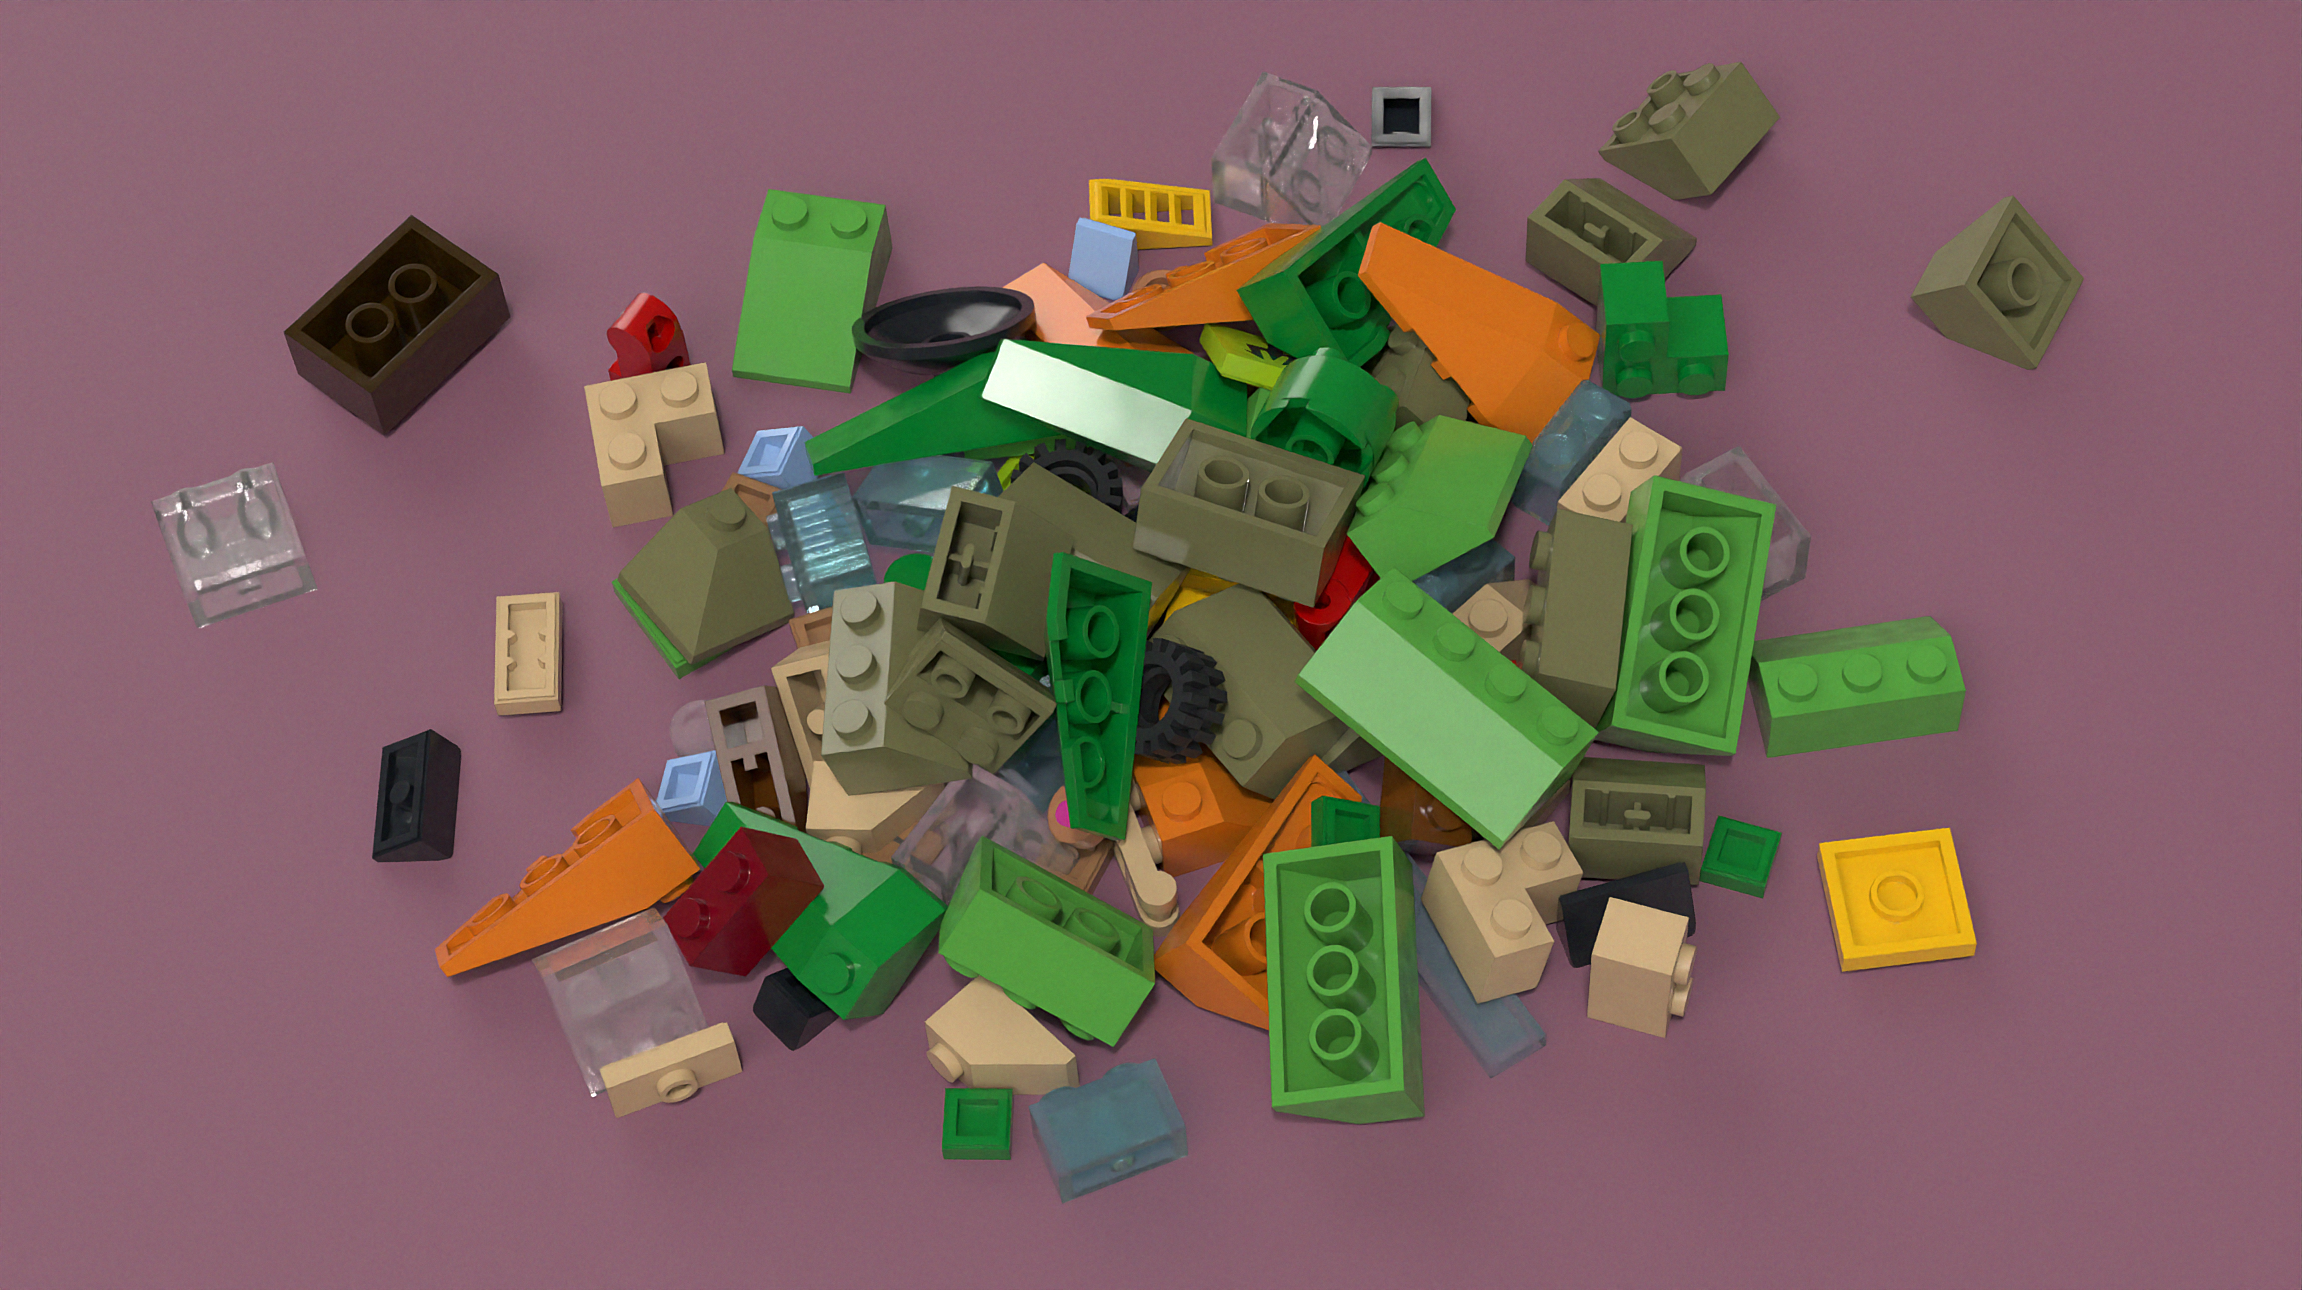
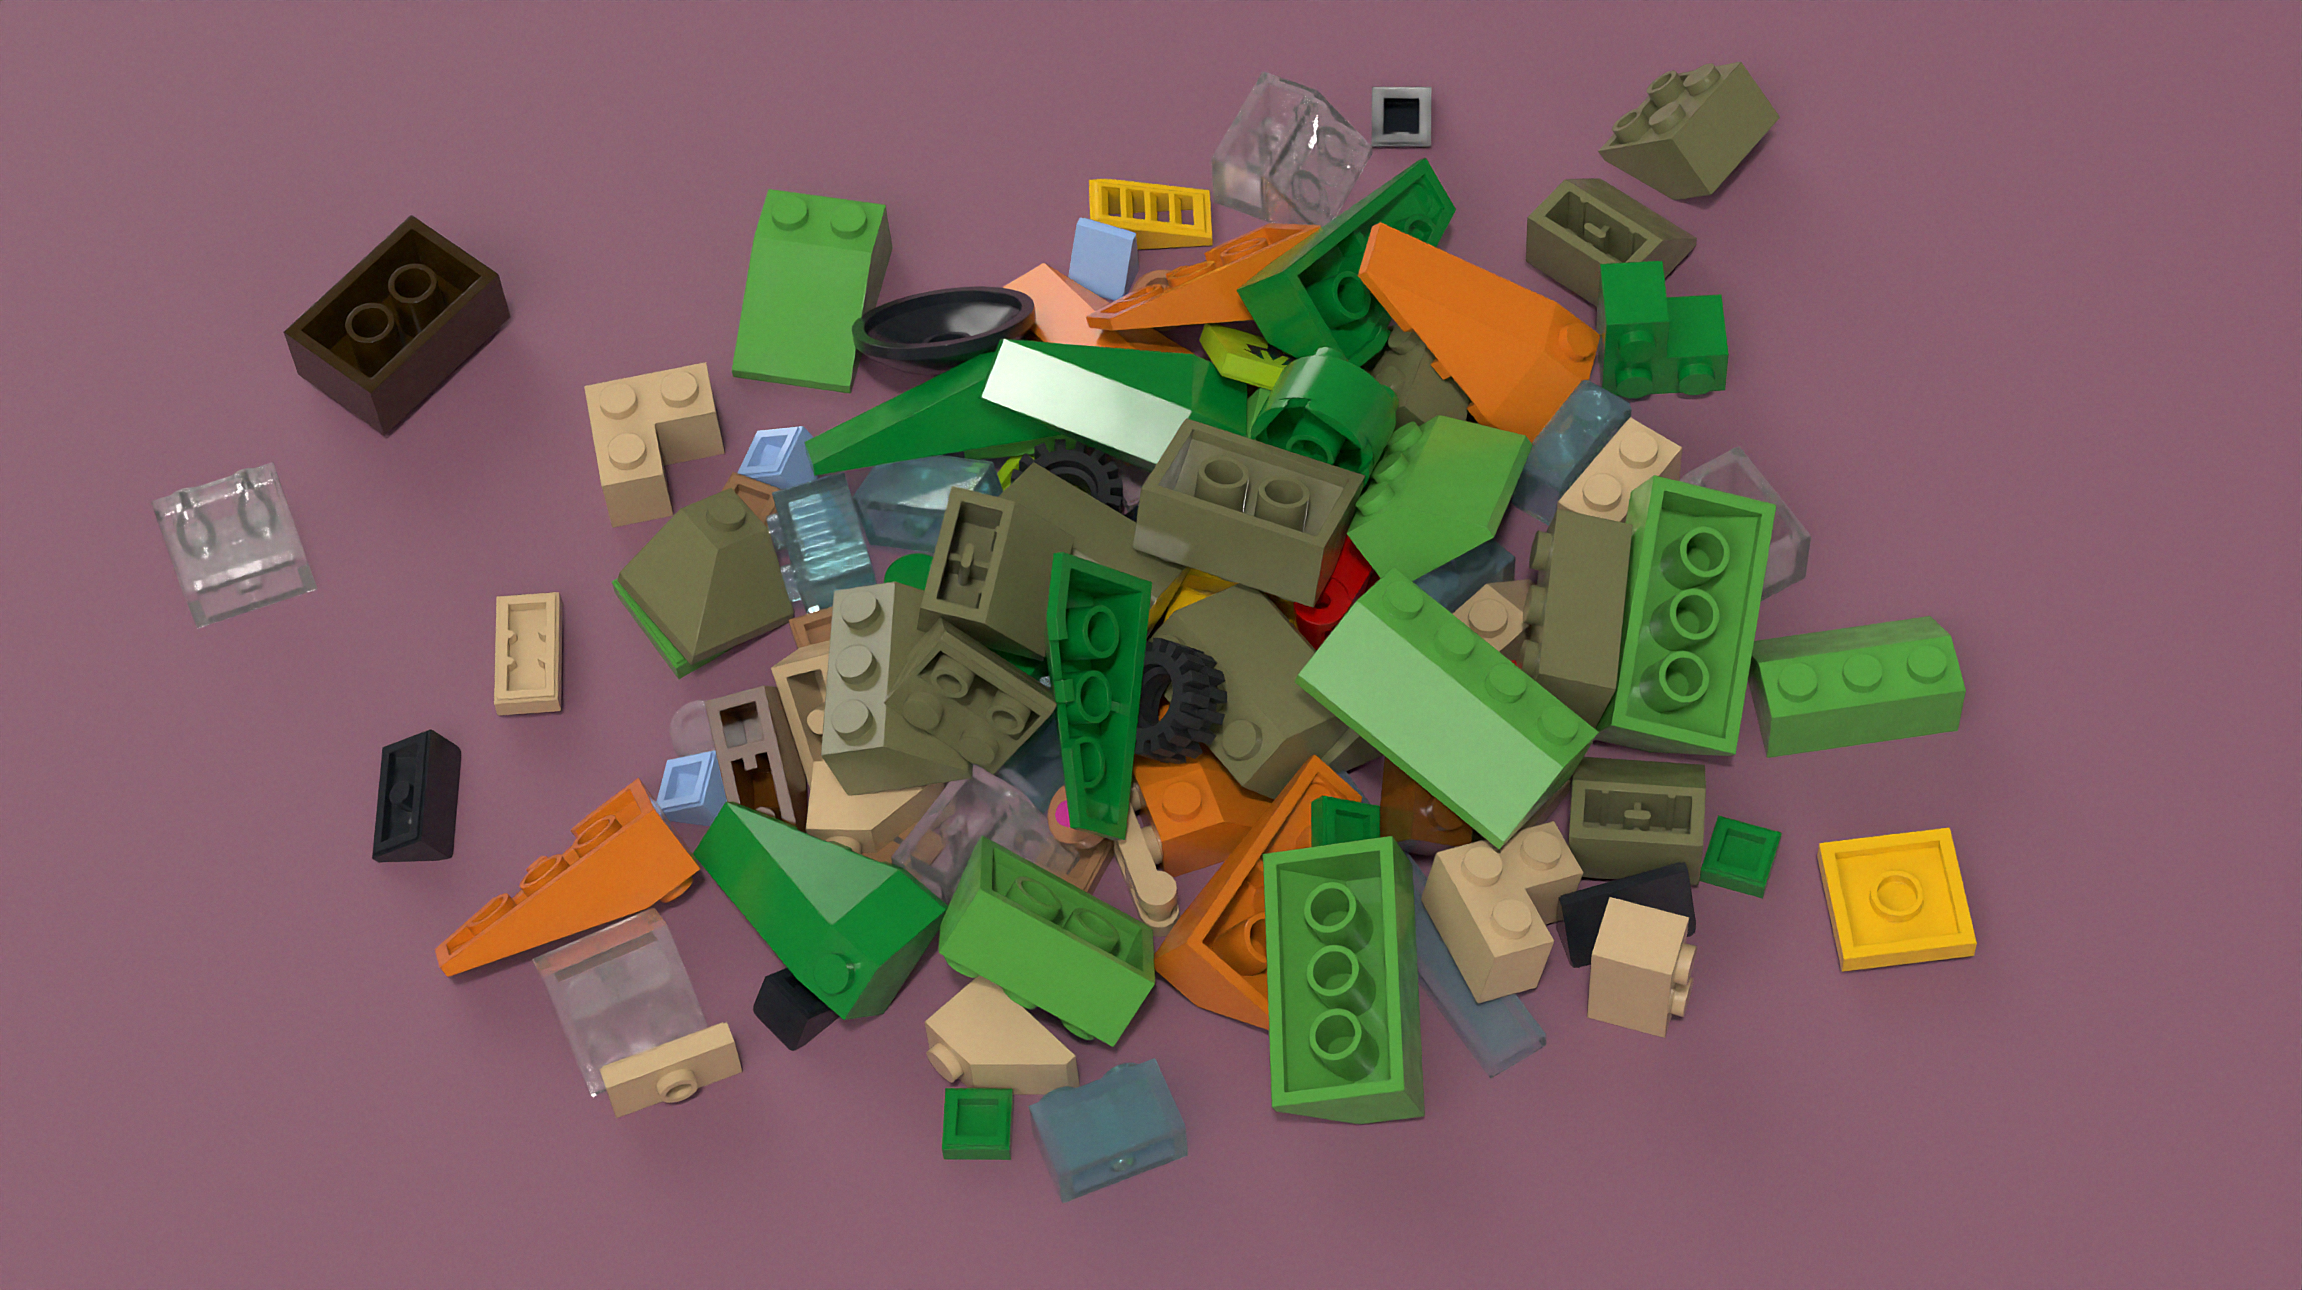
(646, 339): red leg -> none
(743, 902): dark red brick -> none
(2000, 286): olive slope -> none

